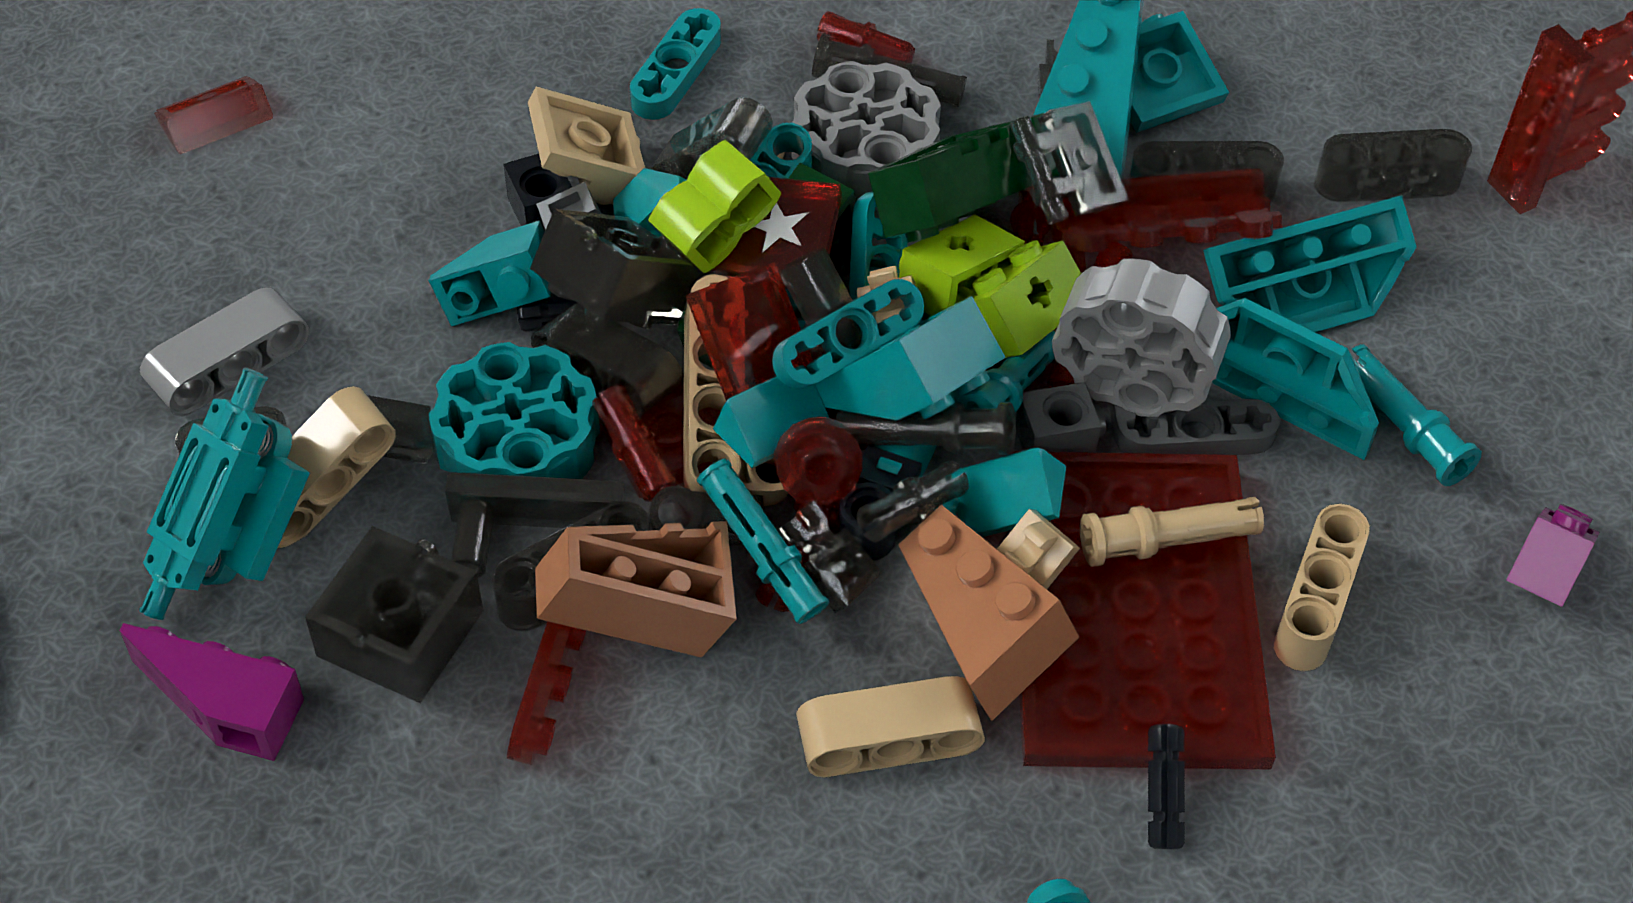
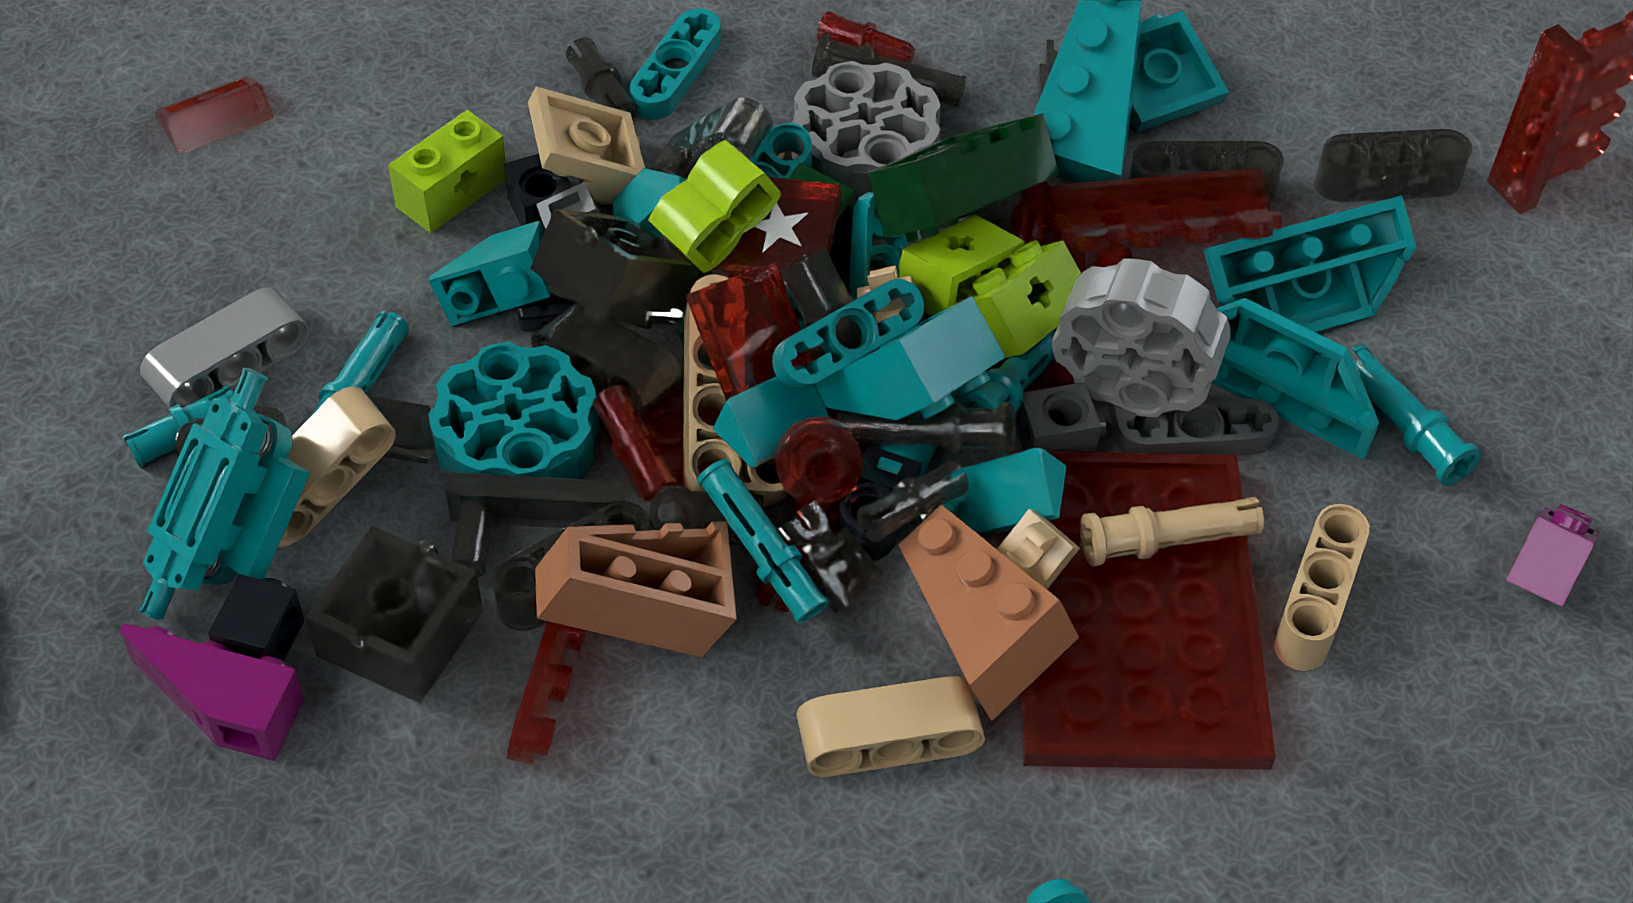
(159, 436): none -> teal pin
(259, 618): none -> black brick
(369, 356): none -> teal pin
(448, 171): none -> lime brick
(599, 78): none -> clear smoke pin
(1080, 157): clear smoke plate -> none
(1166, 786): black axle -> none

